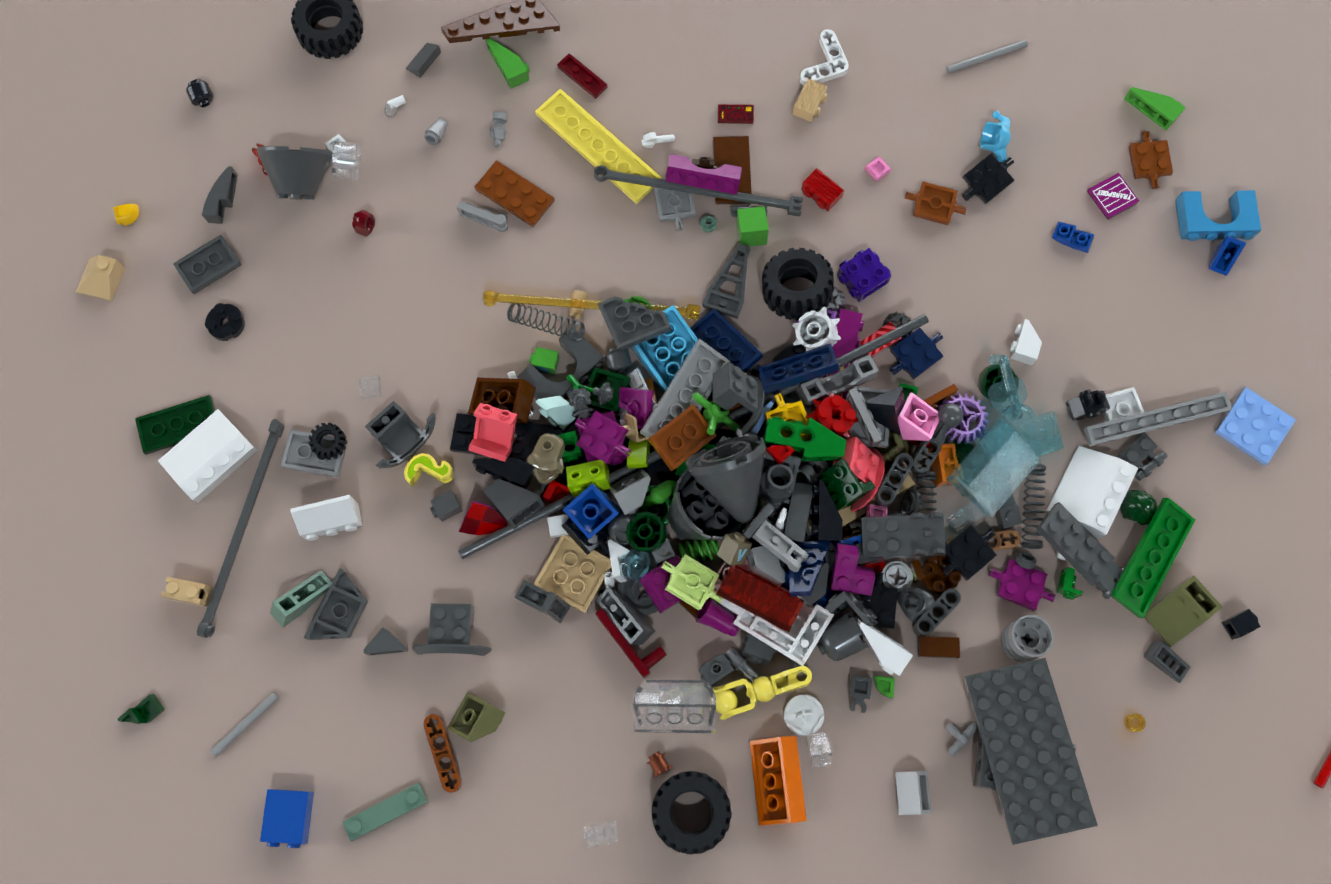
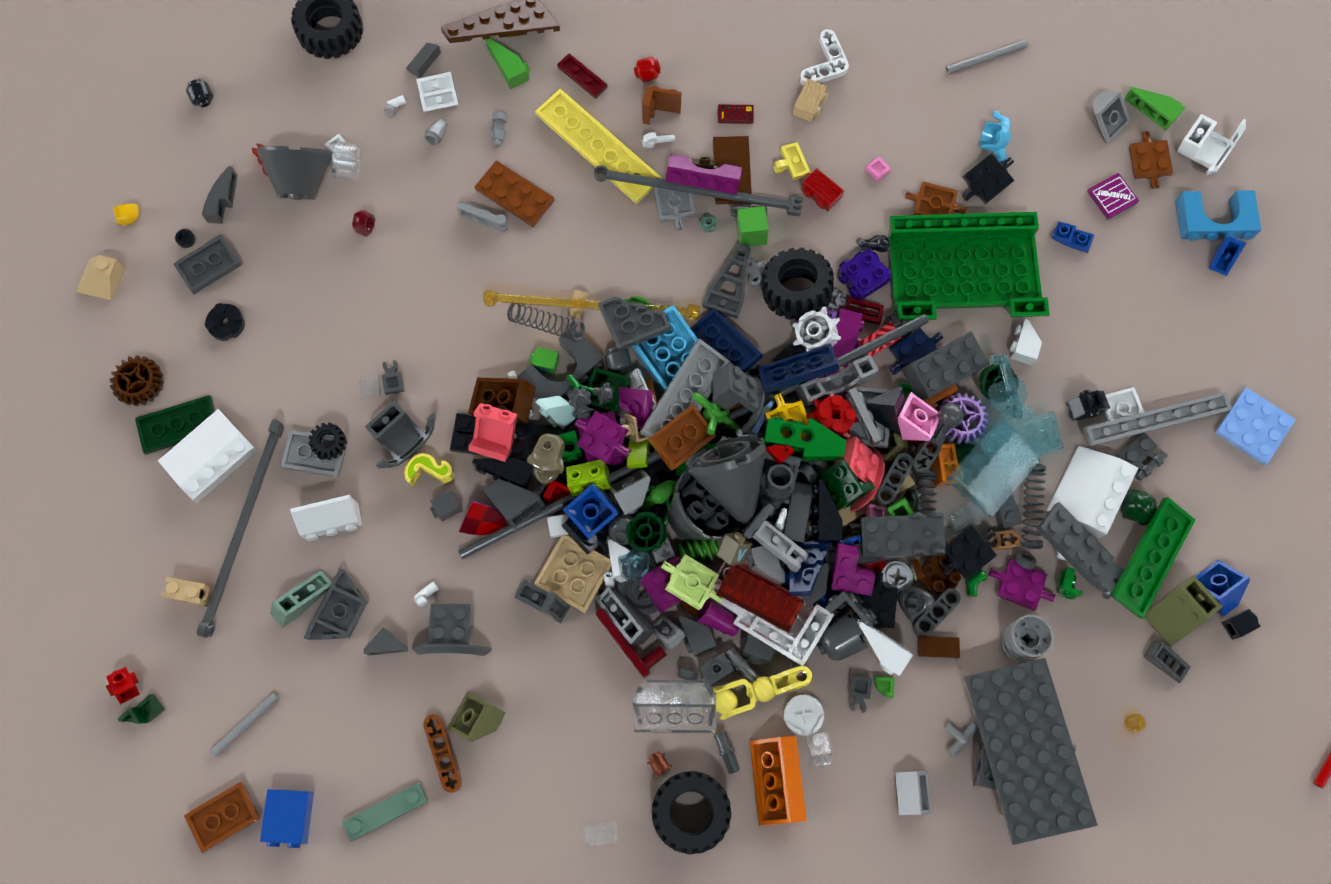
(122, 685): none -> red brick
(132, 371): none -> reddish brown gear
(185, 238): none -> black tile
(222, 817): none -> dark orange plate
(392, 380): none -> dark grey plate
(420, 597): none -> white arm
(437, 92): none -> white slope
(647, 69): none -> red head
(660, 99): none -> dark orange bracket
(667, 632): none -> light grey slope
(687, 674): none -> dark grey tile
(697, 635): none -> dark grey slope
(727, 752): none -> dark grey axle
(755, 271): none -> light grey piece
(793, 161): none -> light yellow plate
(870, 305): none -> dark red tile
(877, 243): none -> black piece
(900, 508): none -> bright green brick
(945, 366): none -> dark grey brick
(965, 263): none -> green slope
(974, 581): none -> green arm
(1110, 113): none -> light grey slope
(1207, 146): none -> white piece
(1224, 584): none -> blue slope

